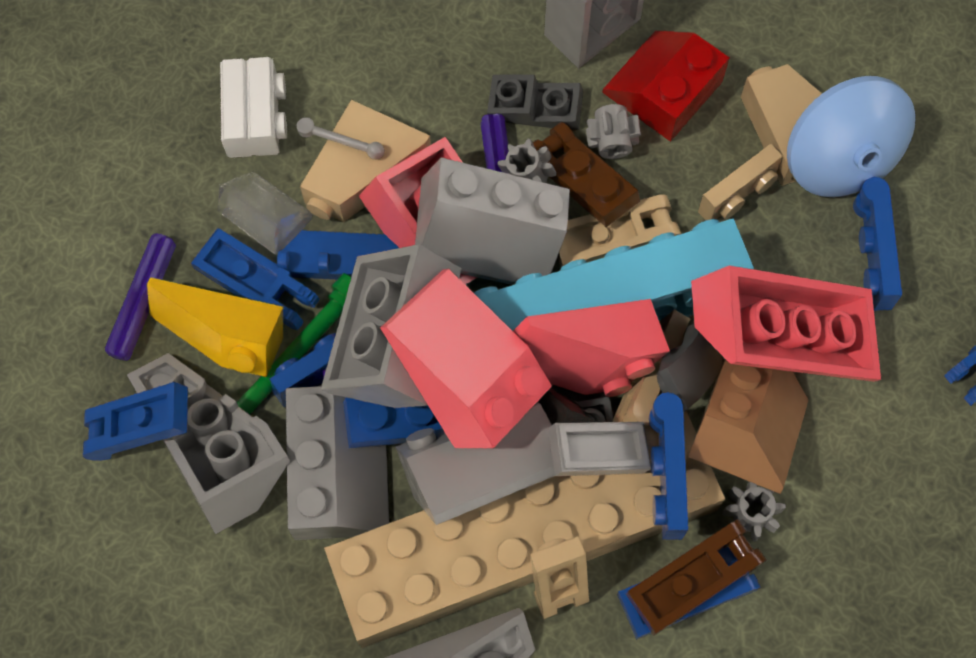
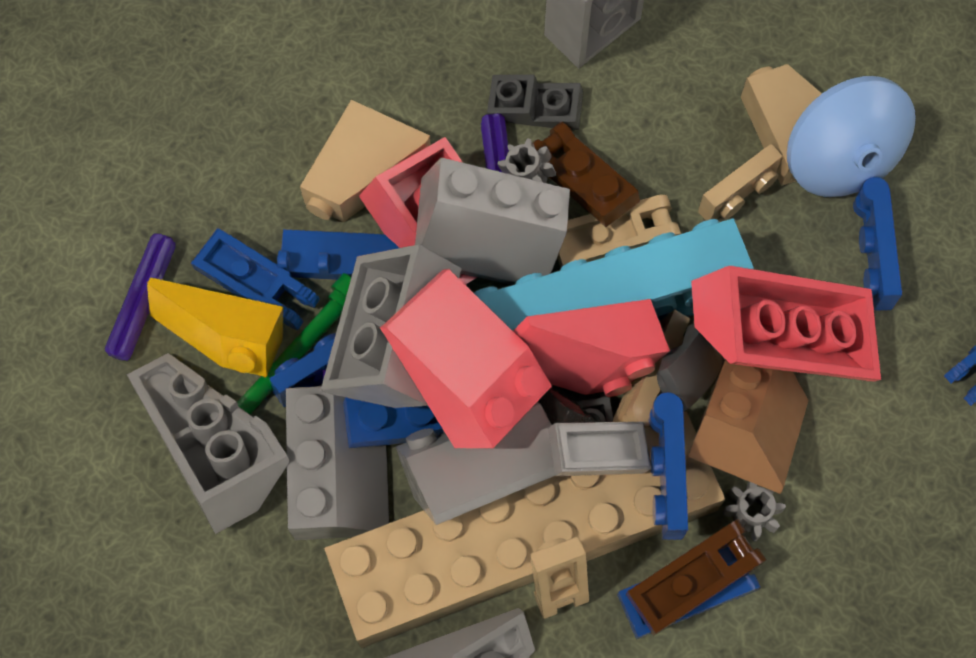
(135, 421): blue plate -> none
(251, 107): white brick -> none
(262, 211): clear slope -> none
(307, 128): light grey hinge -> none
(613, 131): light grey gear -> none
(668, 80): red slope -> none

